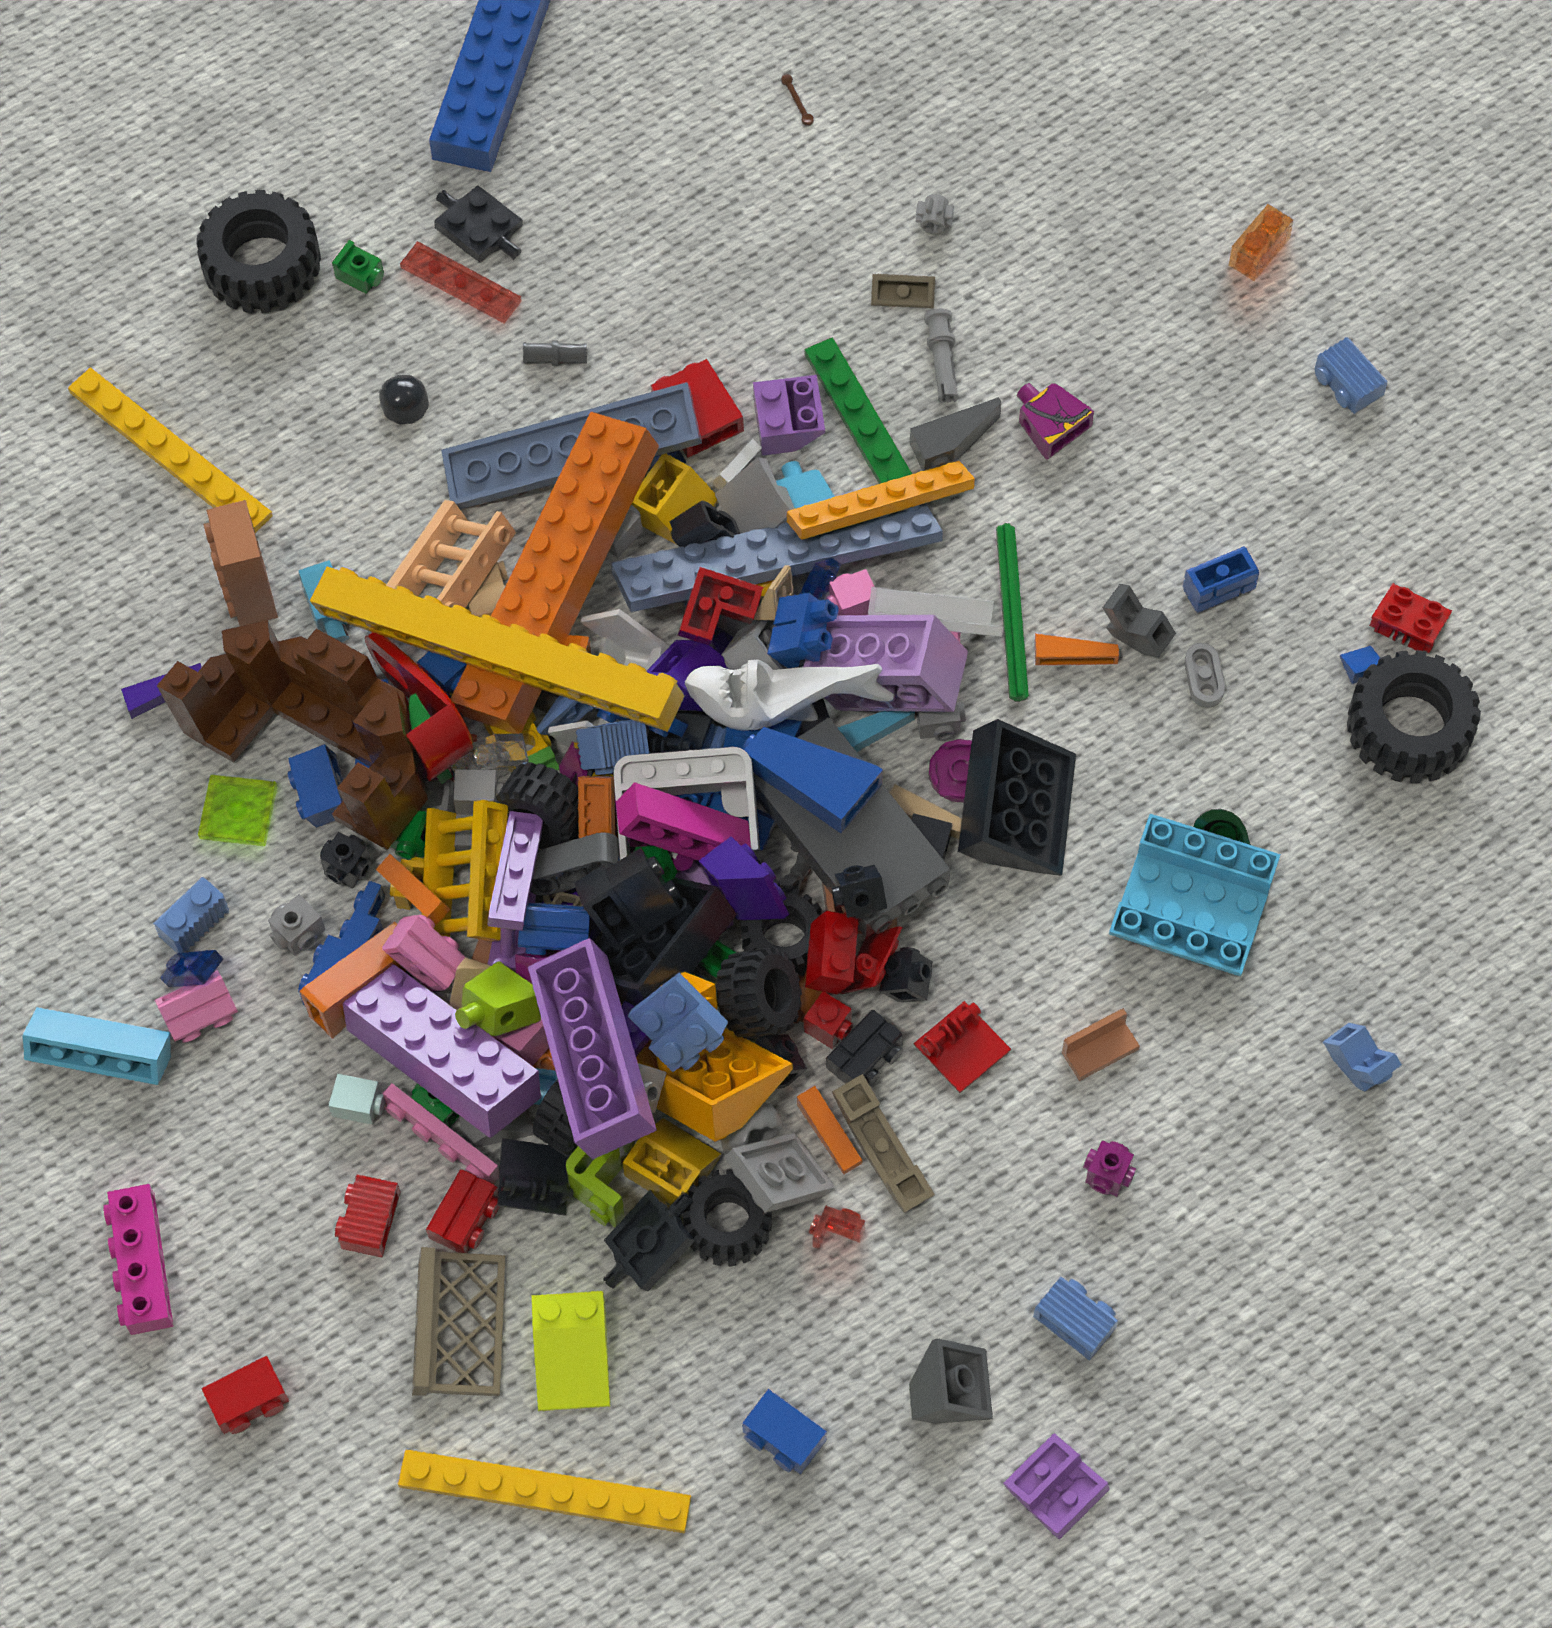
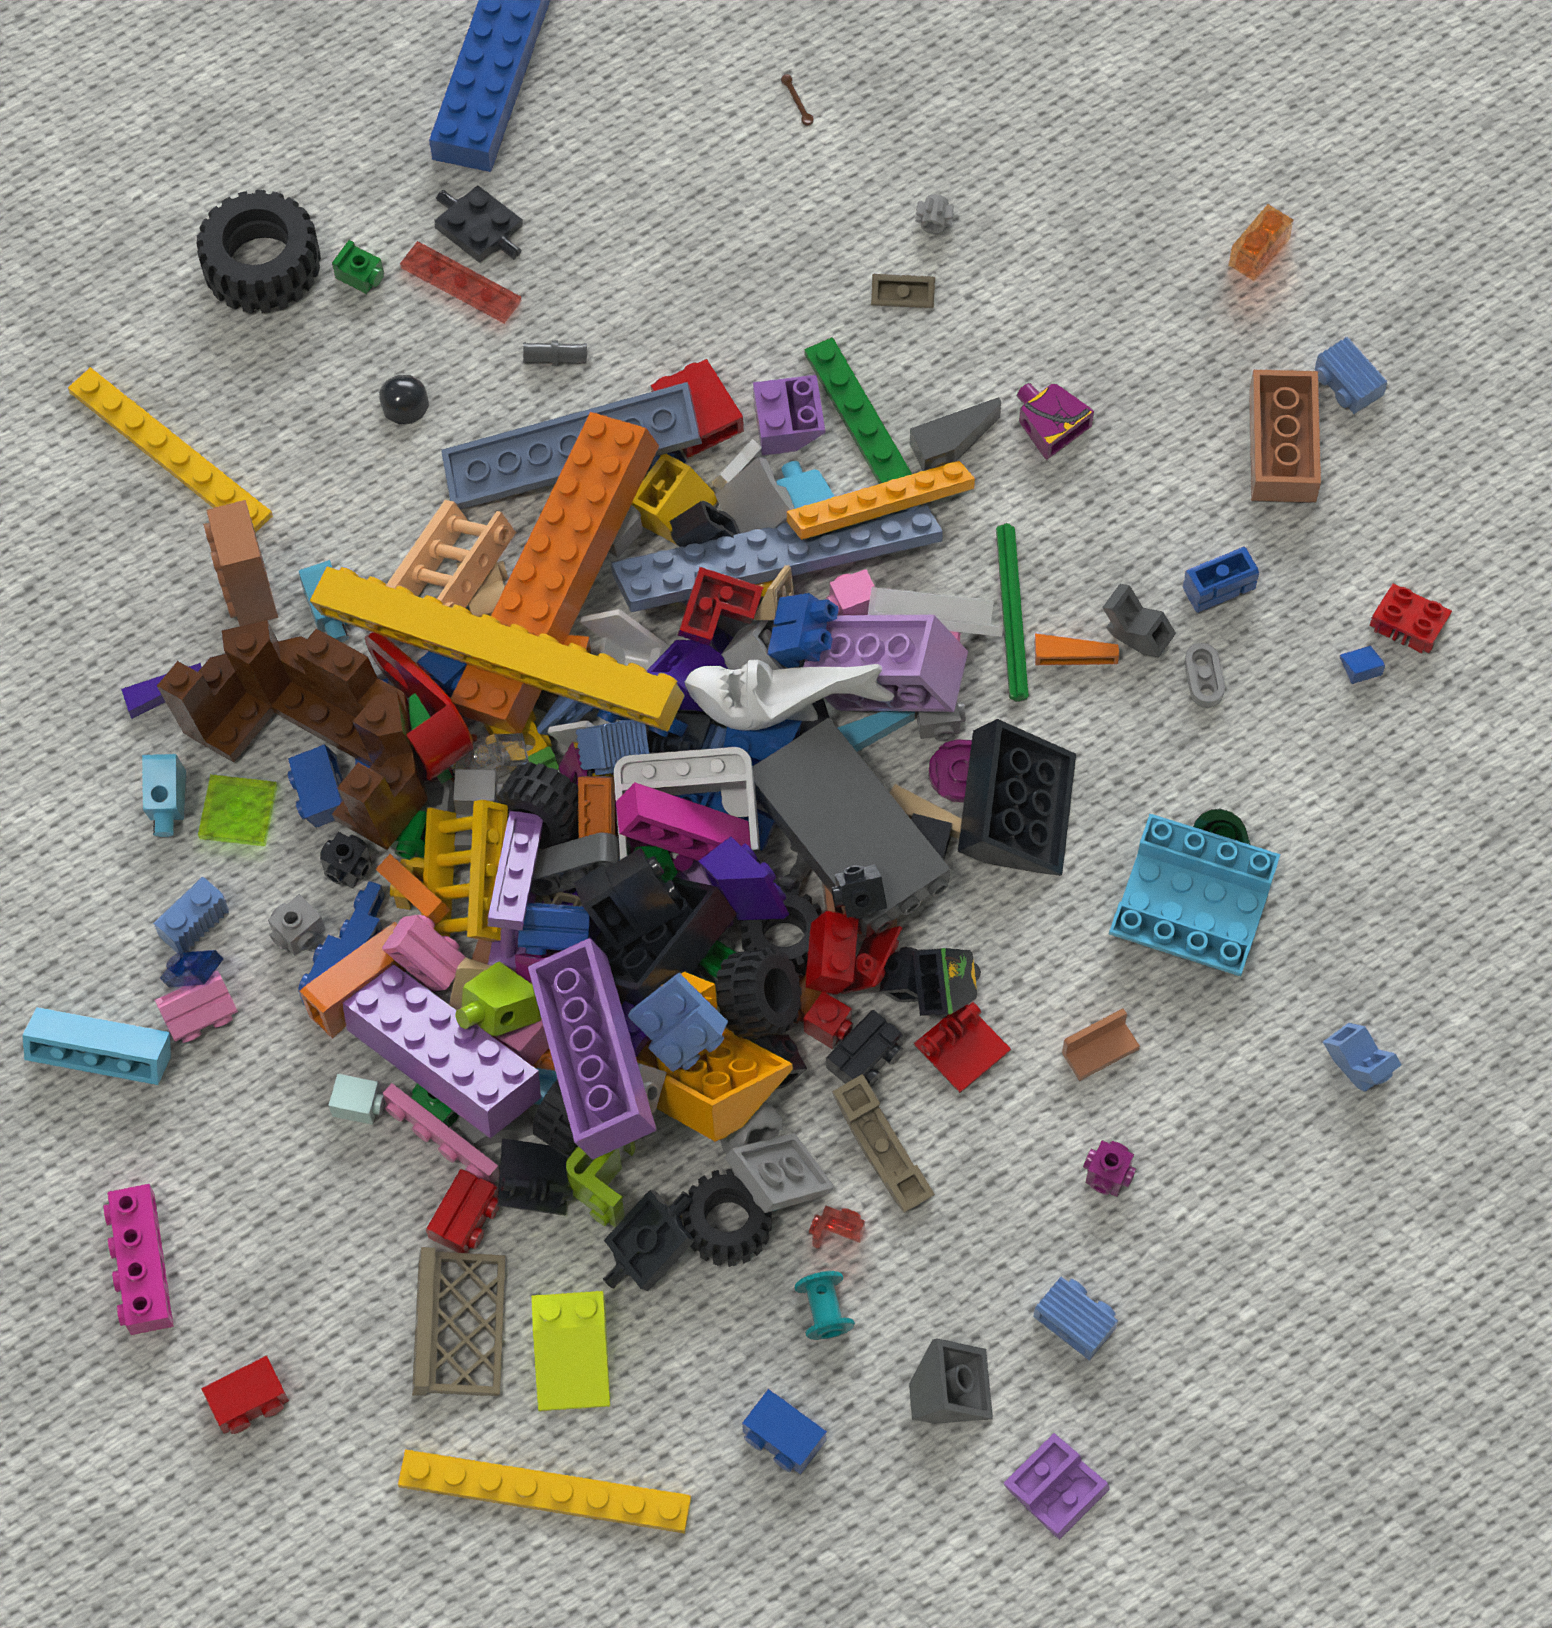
(163, 779): none -> medium azure torso
(368, 1215): red brick -> none
(669, 1161): yellow slope -> none
(813, 776): blue slope -> none
(820, 577): clear blue plate -> none
(825, 1307): none -> teal hose
(828, 1129): orange piece -> none
(941, 343): light grey pin -> none
(944, 980): none -> black torso
(1284, 436): none -> nougat brick
(1405, 753): black tyre -> none

